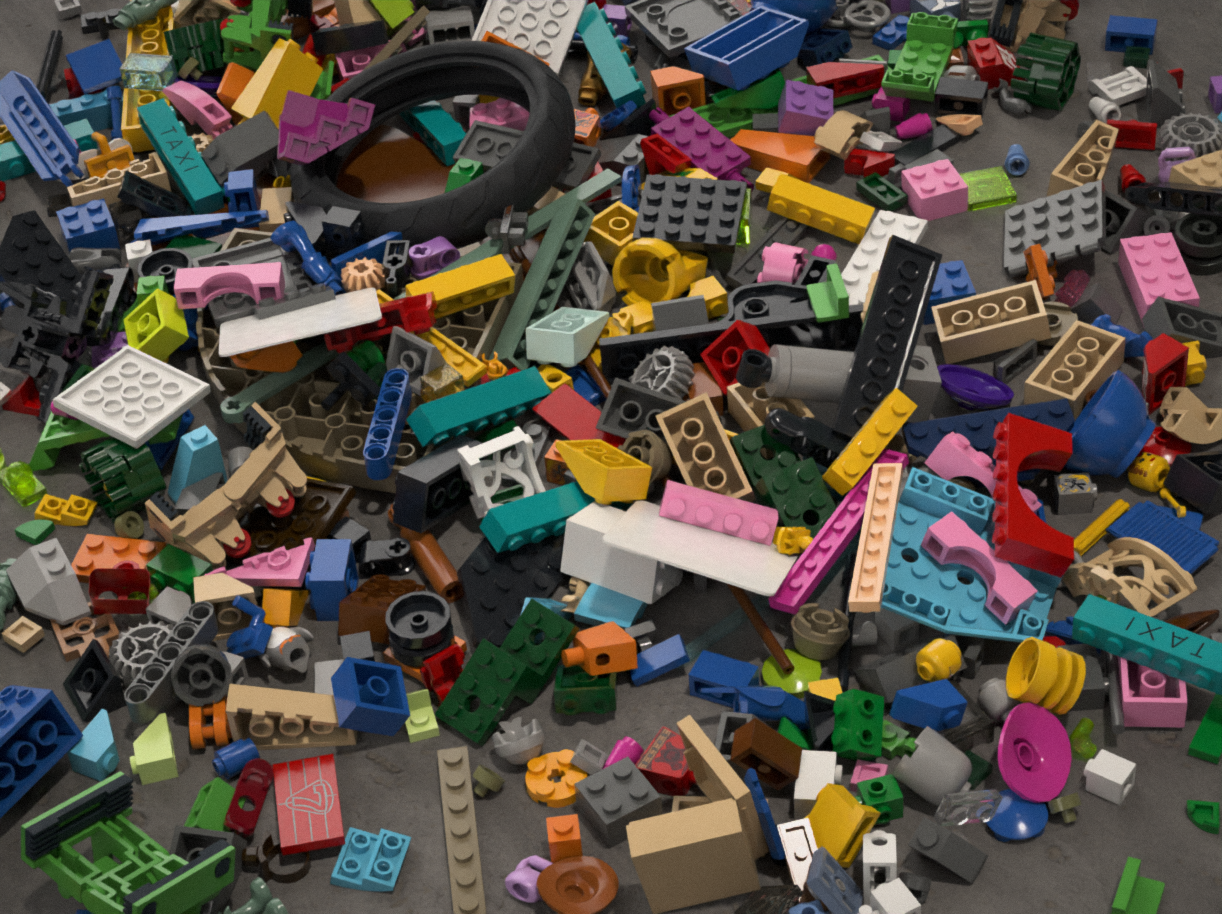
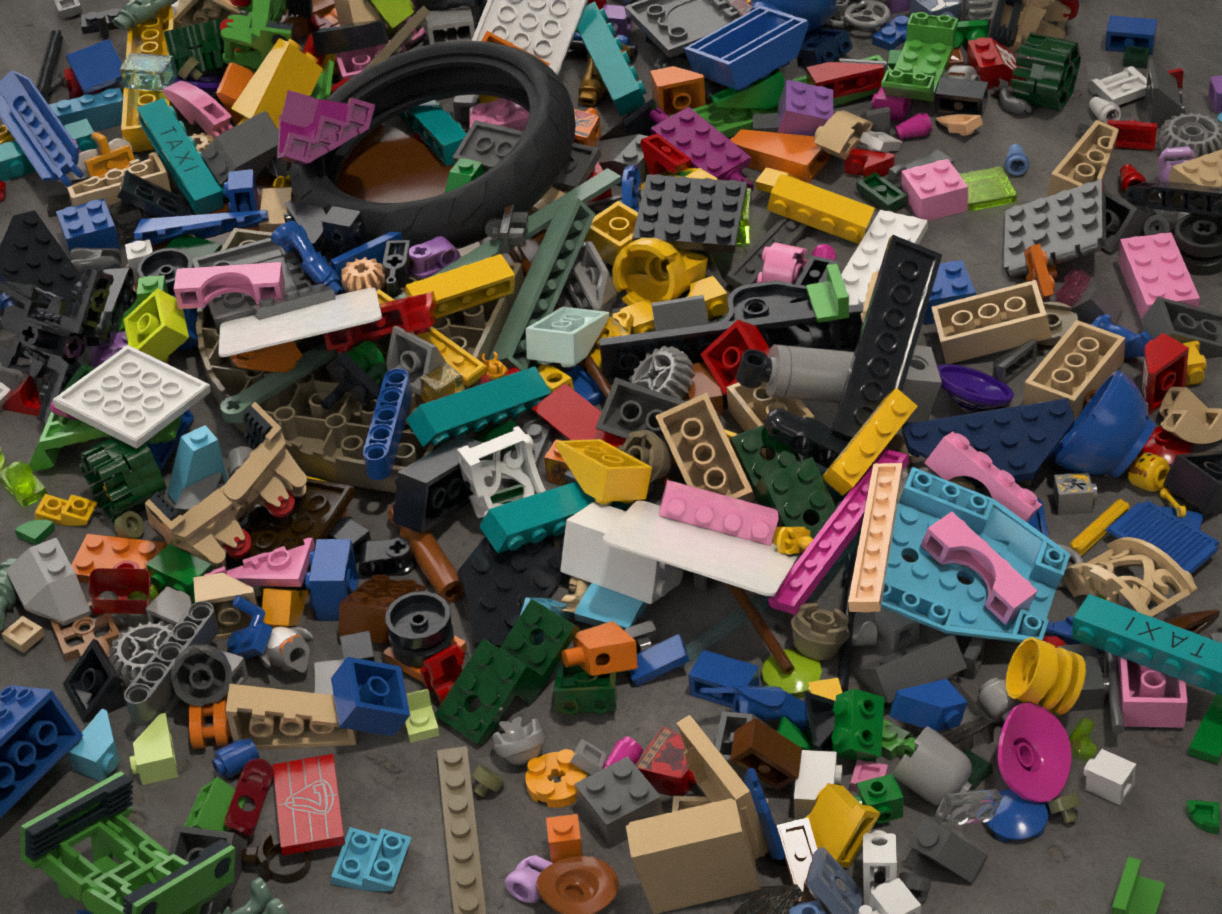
(114, 95): blue bar -> none
(617, 116): blue tile -> none
(938, 138): black tile -> none
(938, 660): yellow head -> none
(1018, 531): red arch -> none

